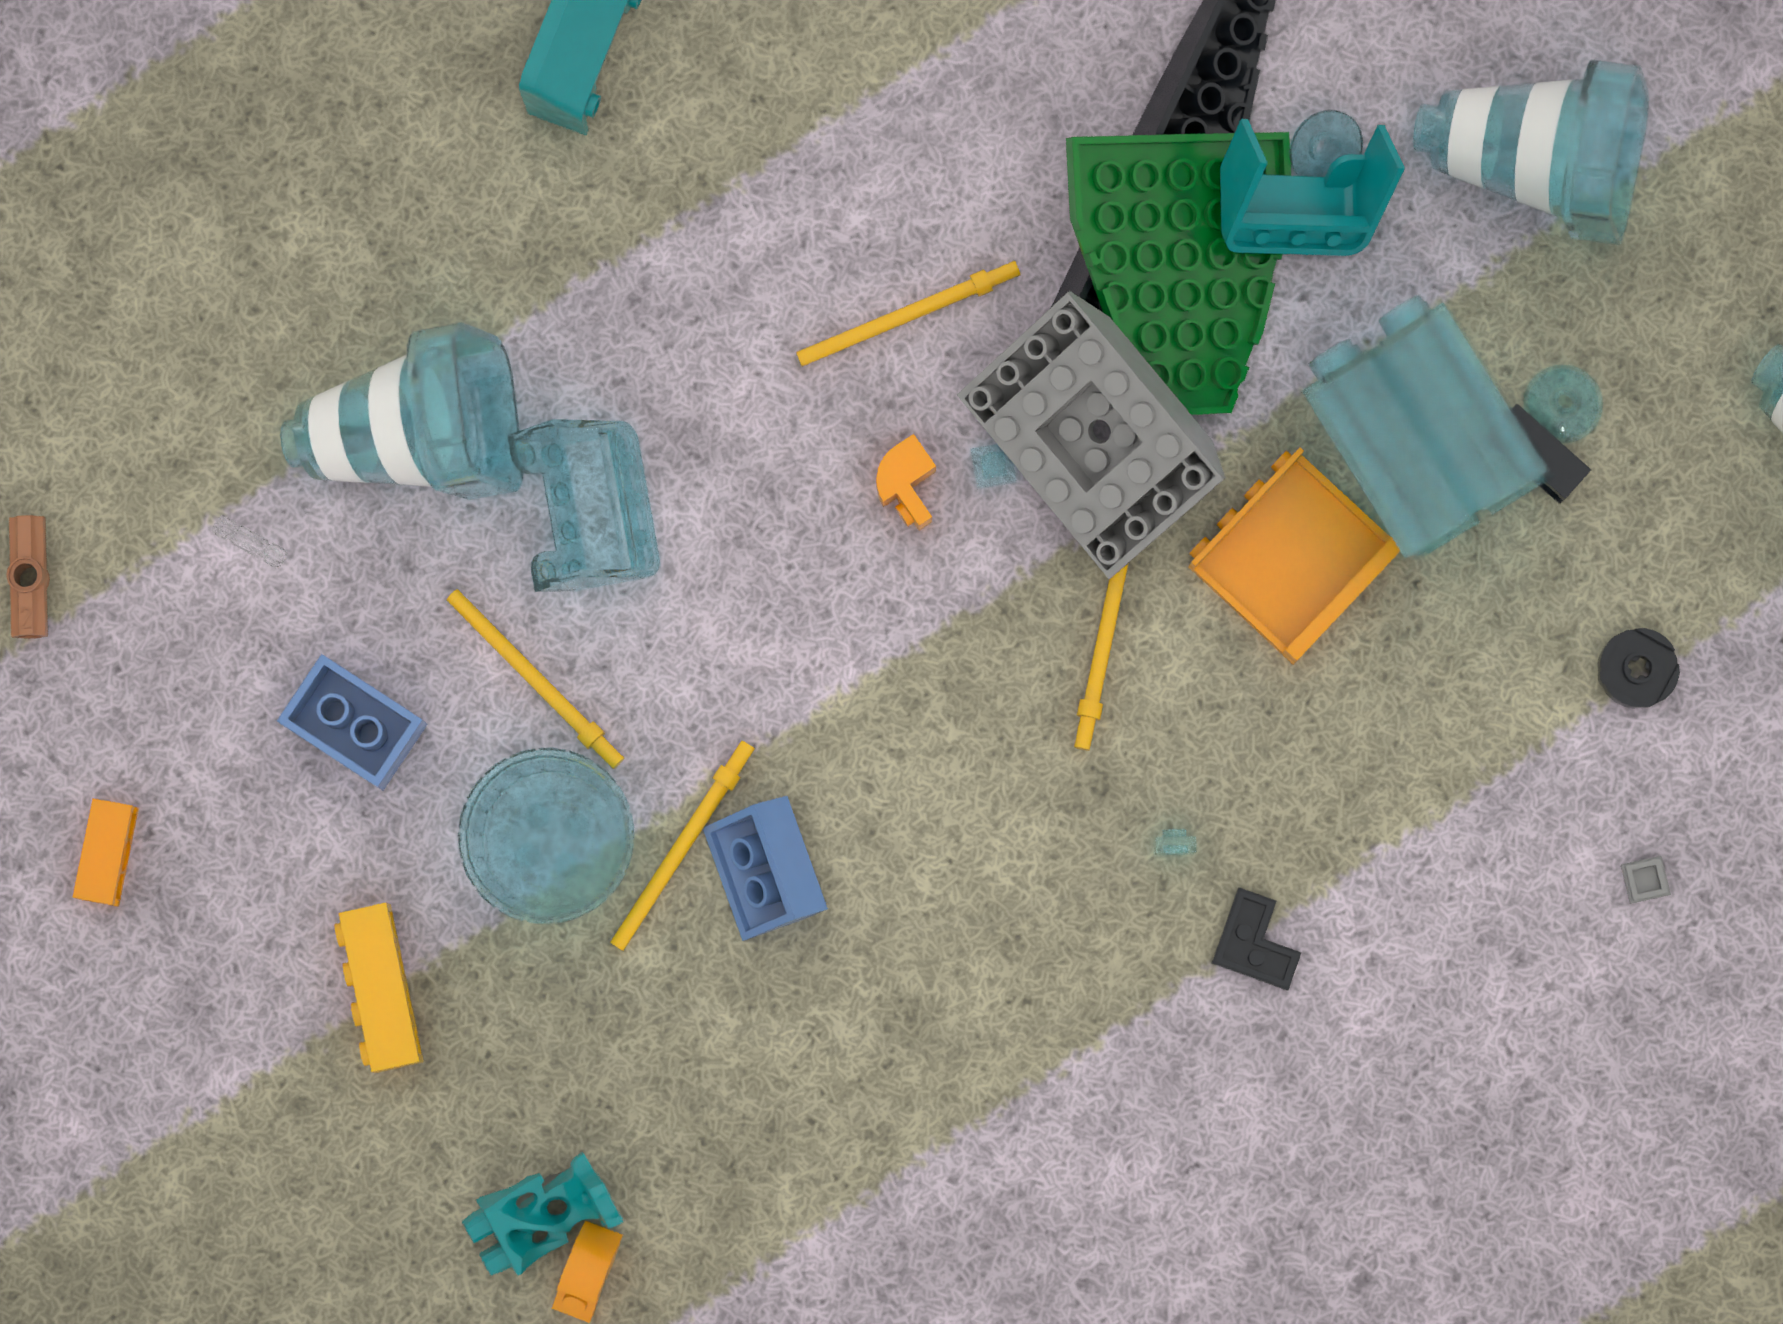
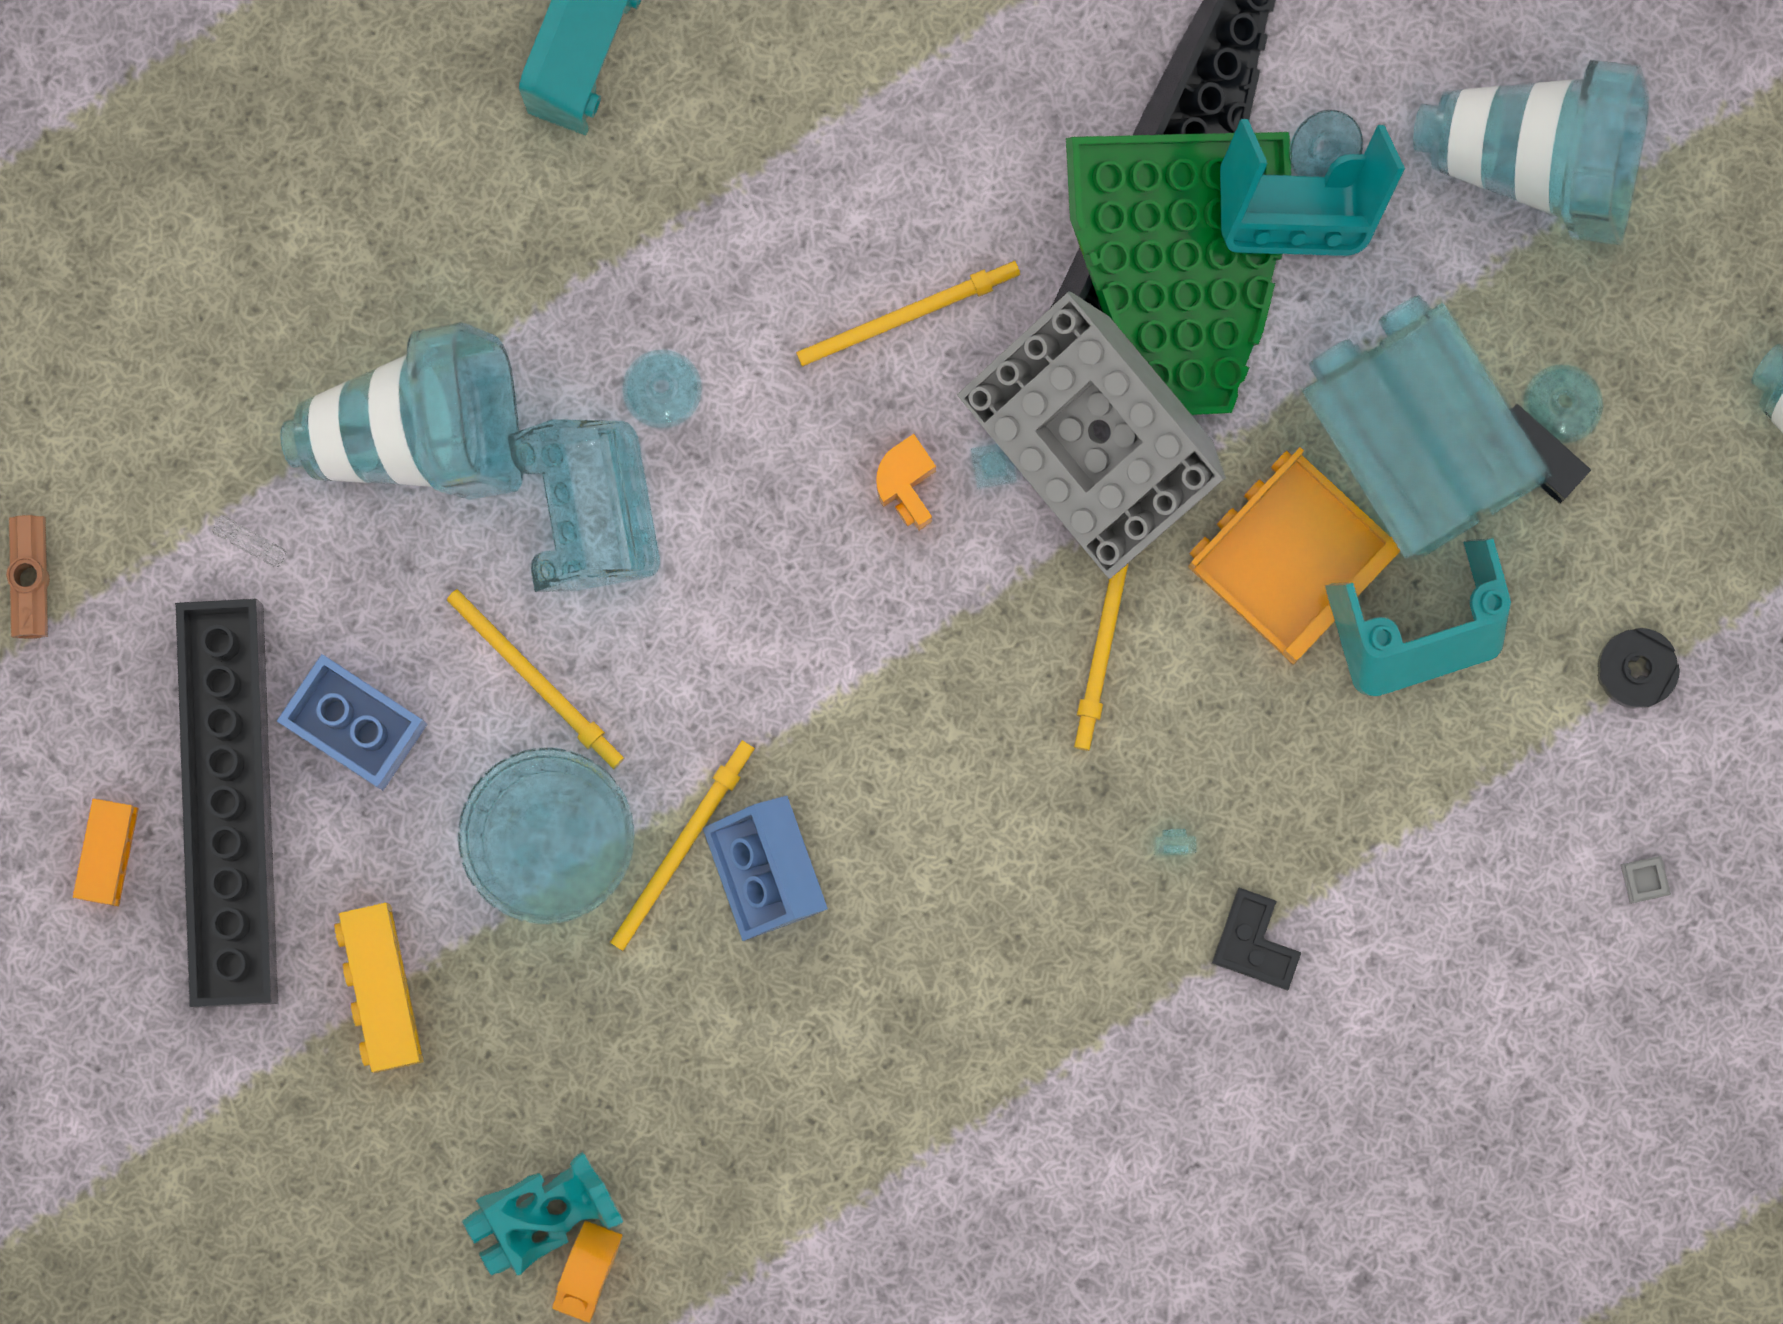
(226, 803): none -> black brick
(665, 408): none -> clear light blue dish
(1385, 664): none -> teal windscreen

